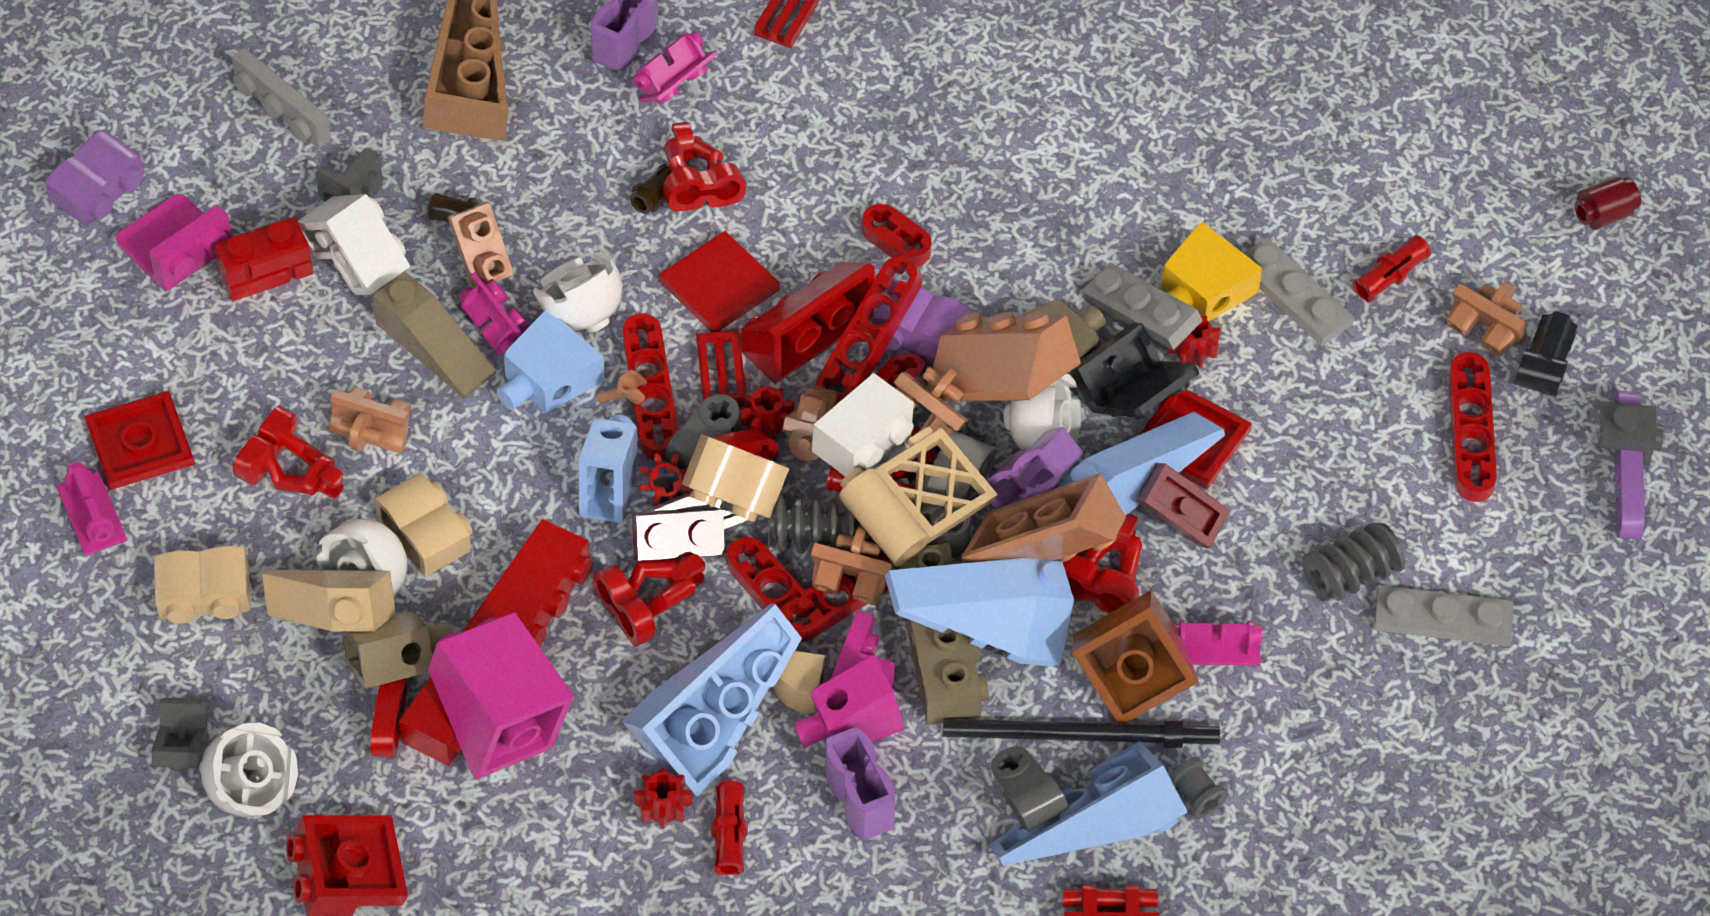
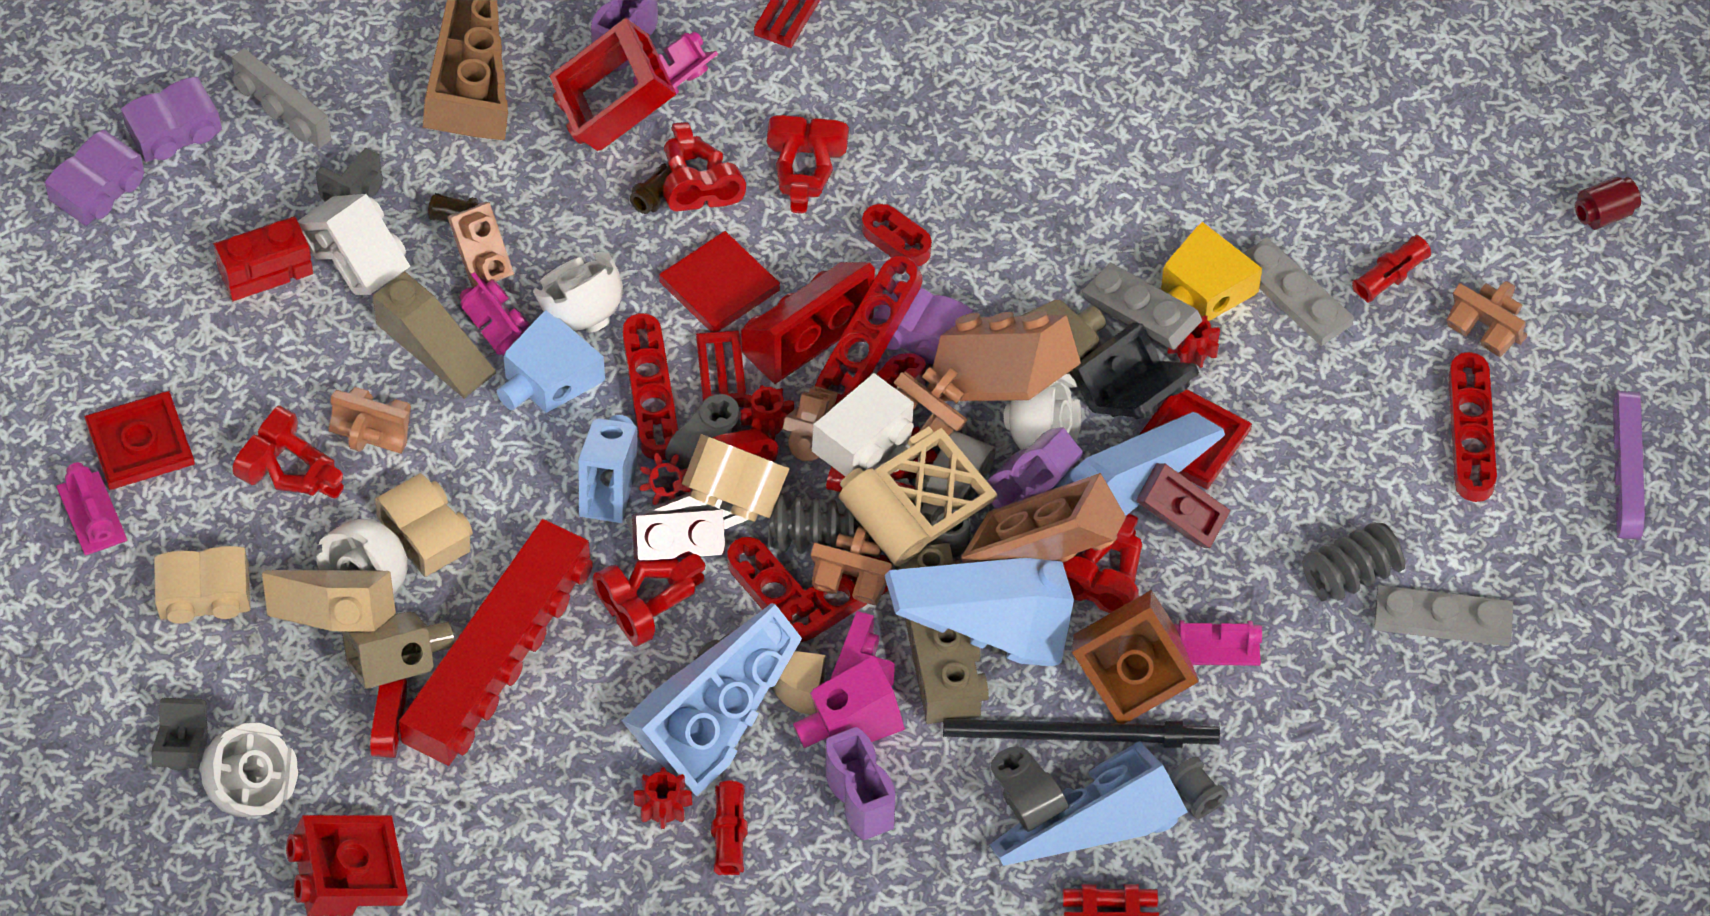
(171, 119): none -> medium lavender brick
(174, 239): dark pink bracket -> none
(499, 693): dark pink slope -> none
(595, 62): none -> red window
(626, 389): nougat hand -> none
(794, 135): none -> red piece
(1545, 361): black piece -> none
(1630, 428): dark grey bracket -> none

